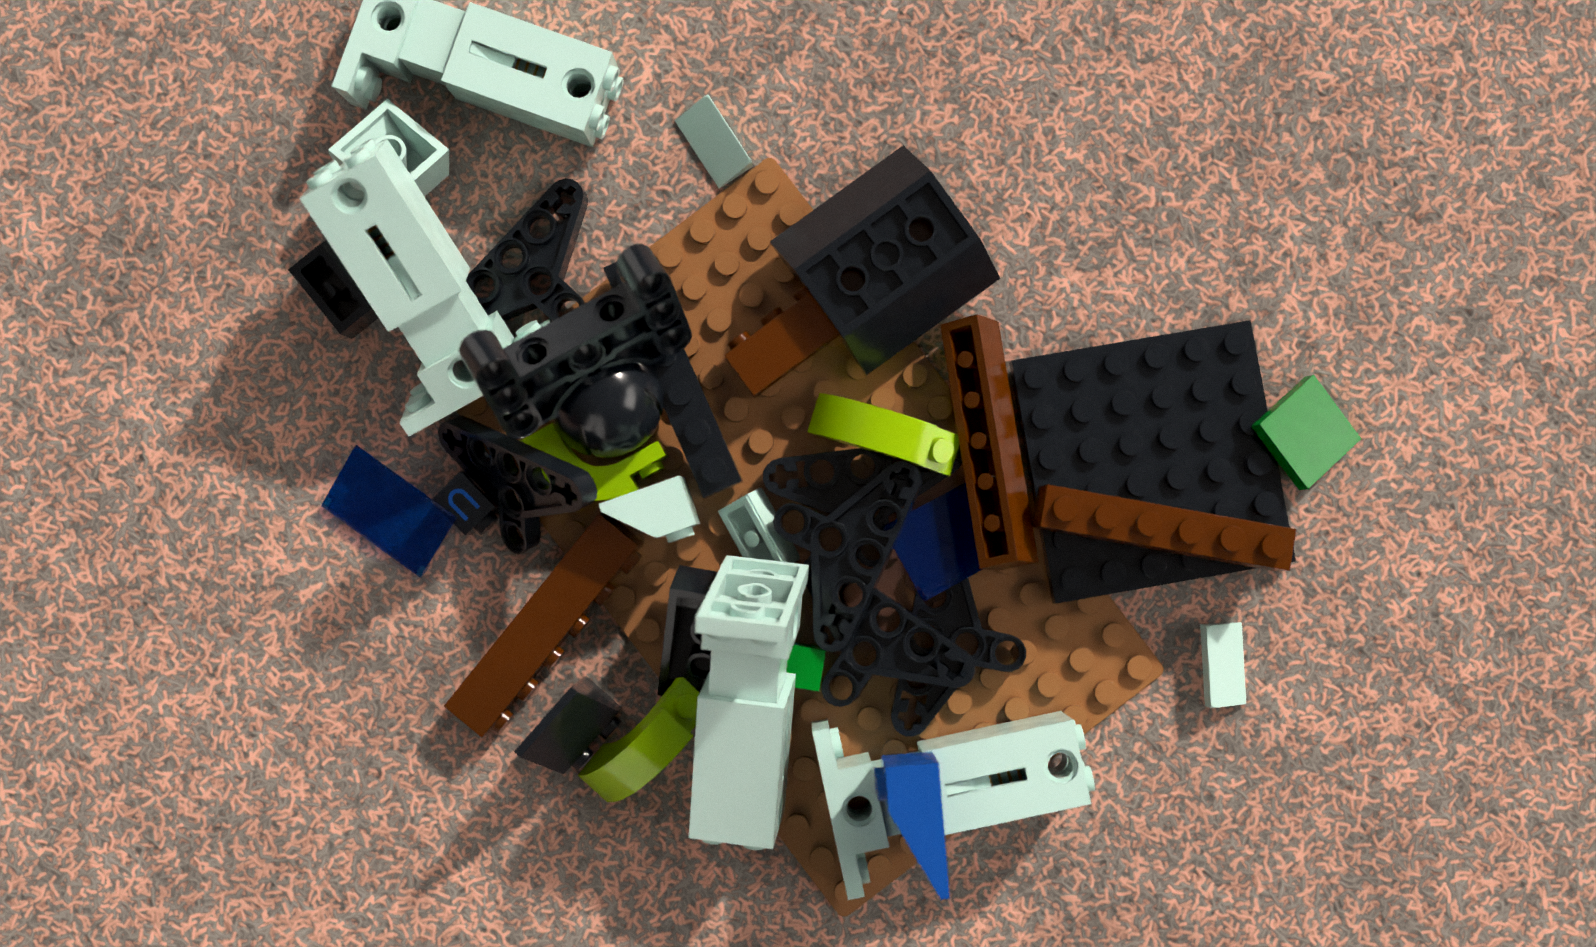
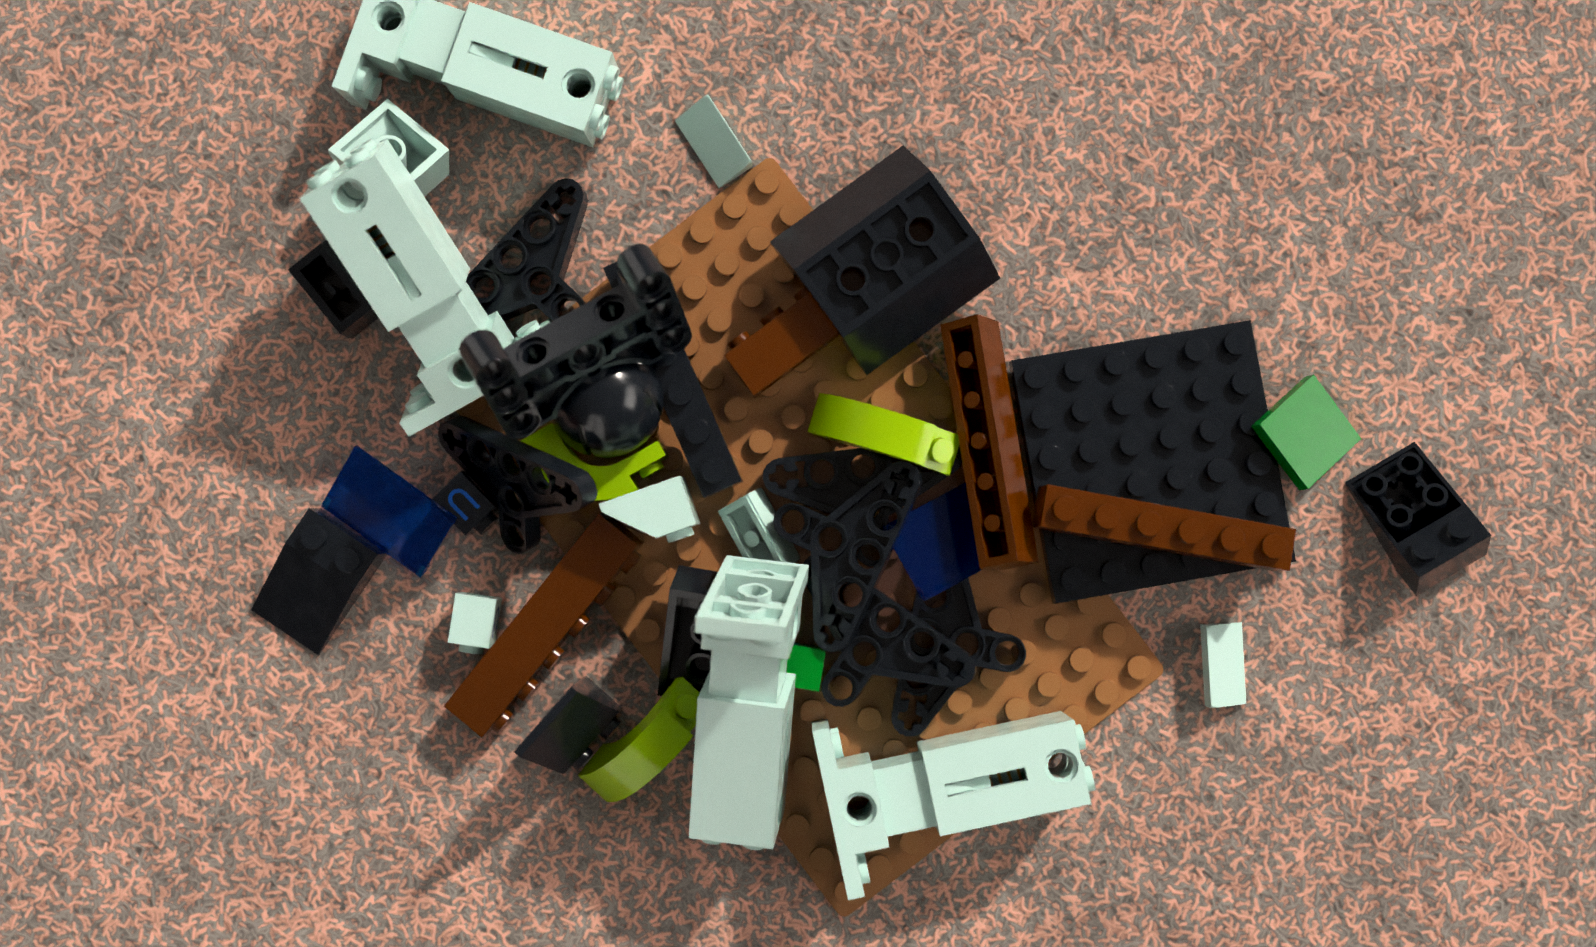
(317, 579): none -> black slope
(474, 622): none -> light aqua brick
(914, 802): blue slope -> none
(1418, 518): none -> black slope

